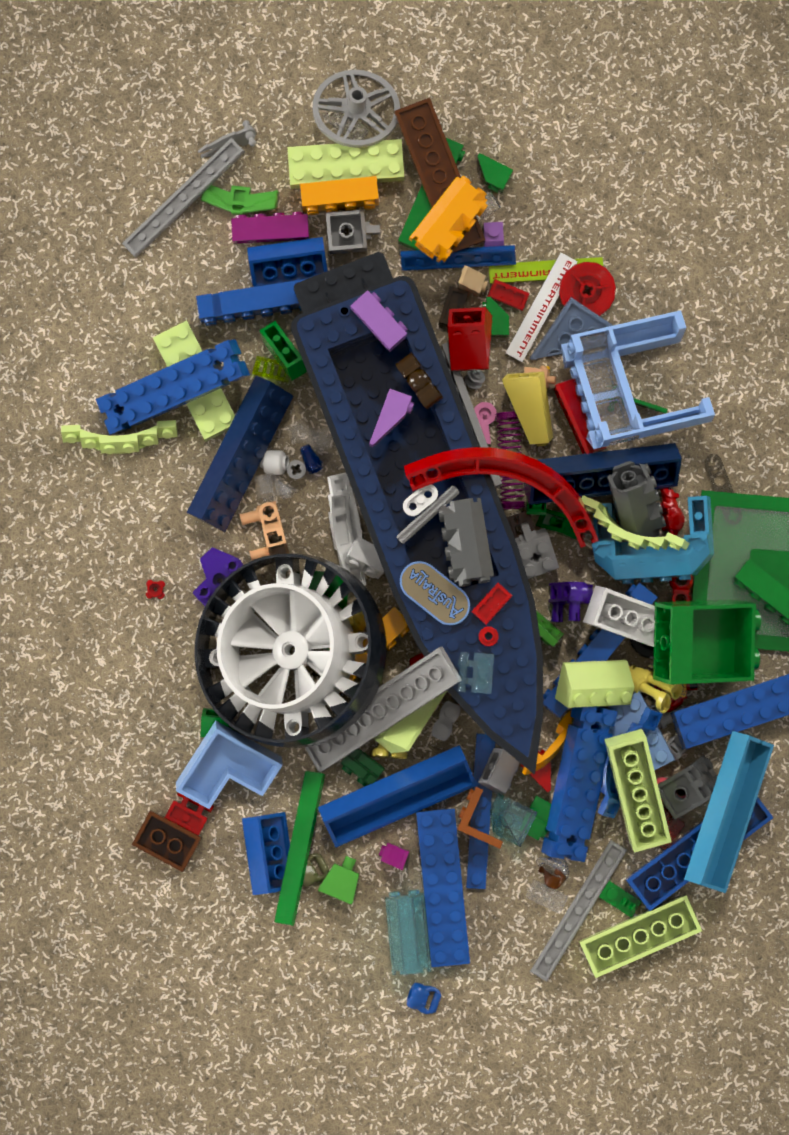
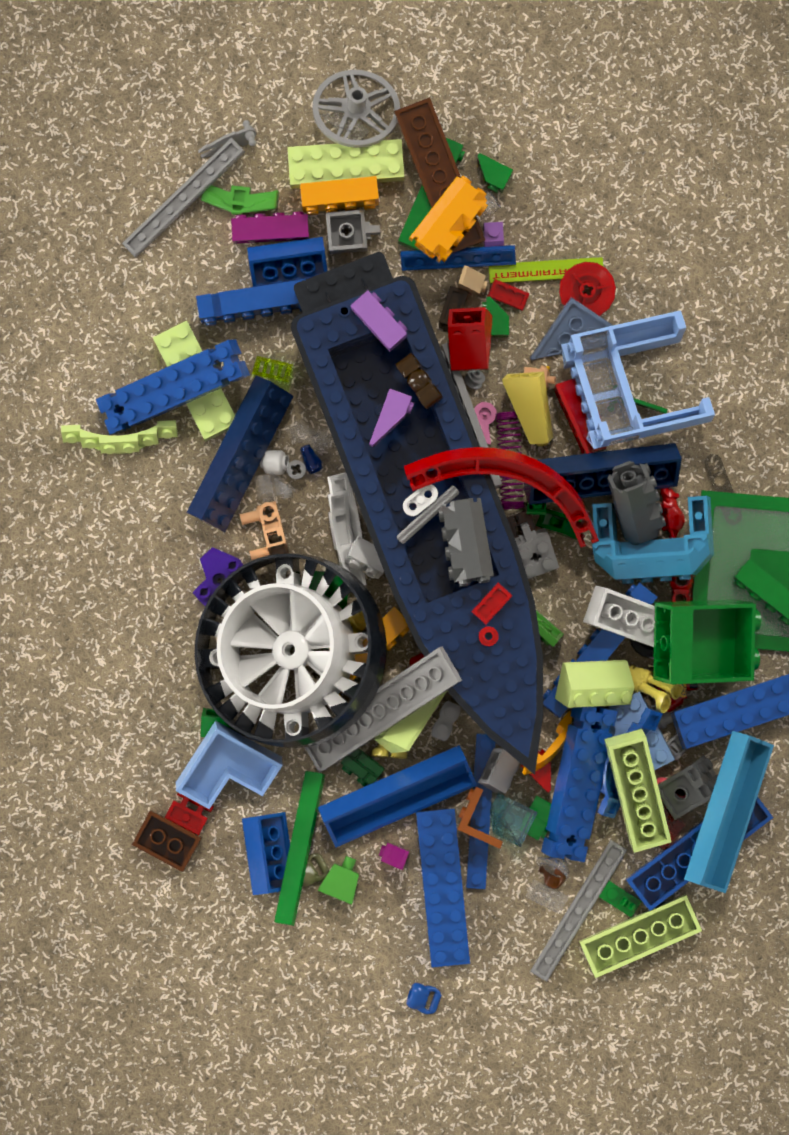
(150, 589): red plate -> none
(283, 350): green brick -> none
(407, 932): clear light blue brick -> none
(434, 593): dark tan tile -> none
(482, 672): clear light blue plate -> none
(540, 309): white tile -> none
(568, 593): dark purple piece -> none
(635, 541): yellowish green piece -> none

